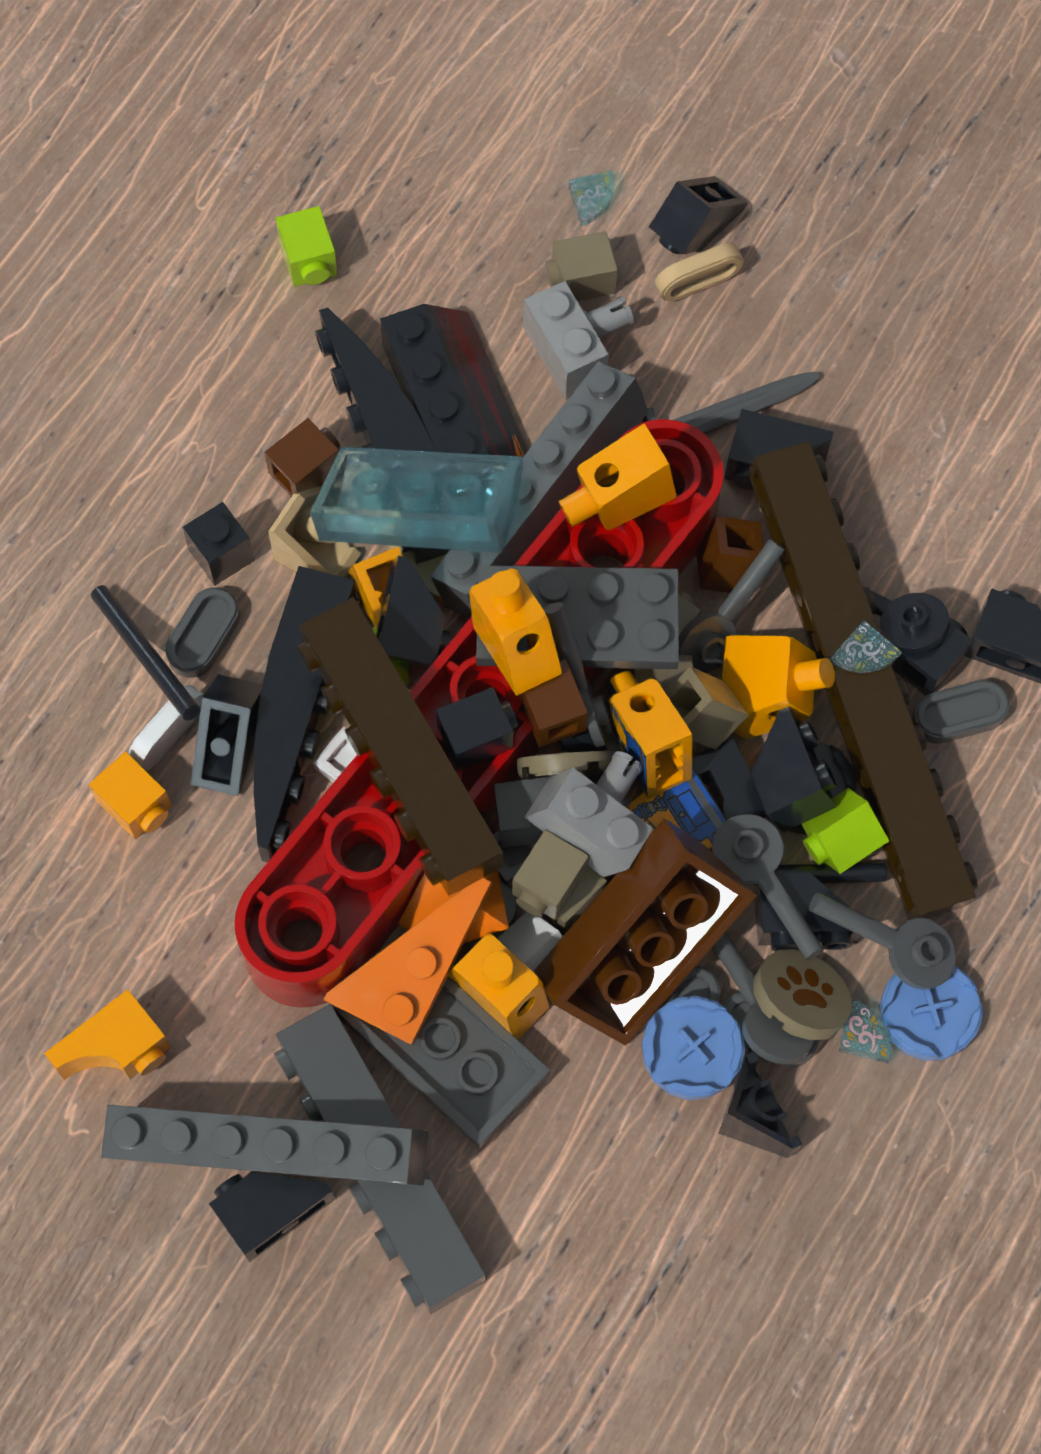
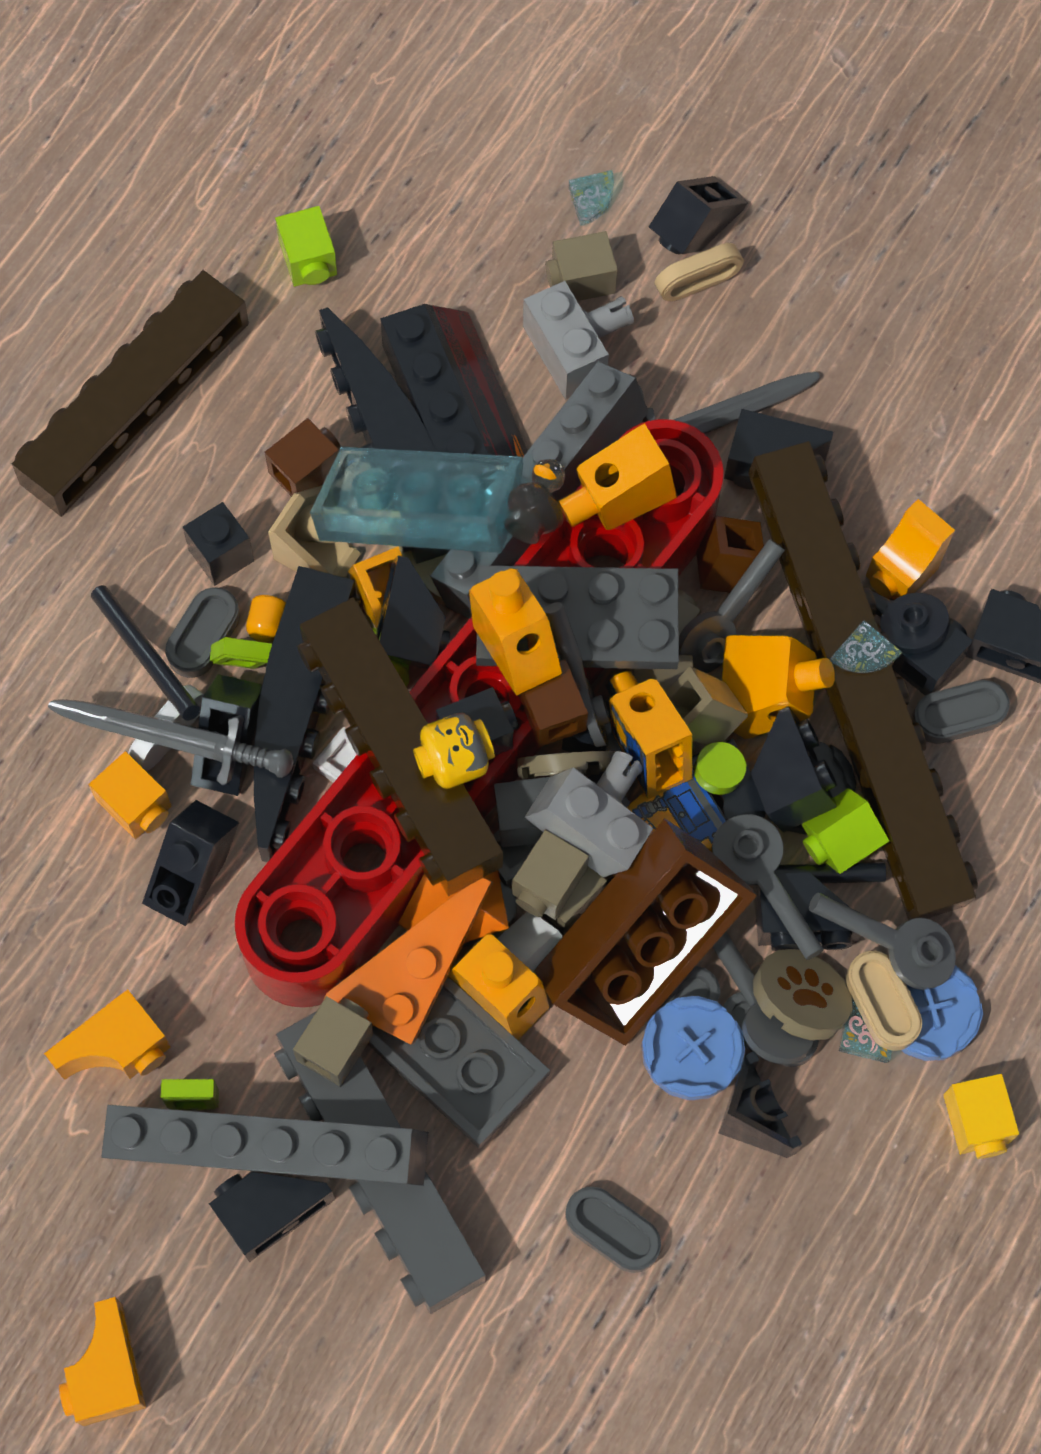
(106, 1377): none -> light orange arch
(130, 392): none -> dark brown brick
(179, 736): none -> dark grey sword
(189, 861): none -> black slope
(189, 1094): none -> lime tile
(240, 653): none -> lime tile
(264, 617): none -> light orange piece
(334, 1039): none -> dark tan brick
(454, 750): none -> yellow head
(532, 506): none -> clear smoke animal
(613, 1229): none -> dark grey tile
(719, 768): none -> lime tile
(883, 1001): none -> tan tile
(910, 552): none -> light orange arch
(981, 1116): none -> yellow brick

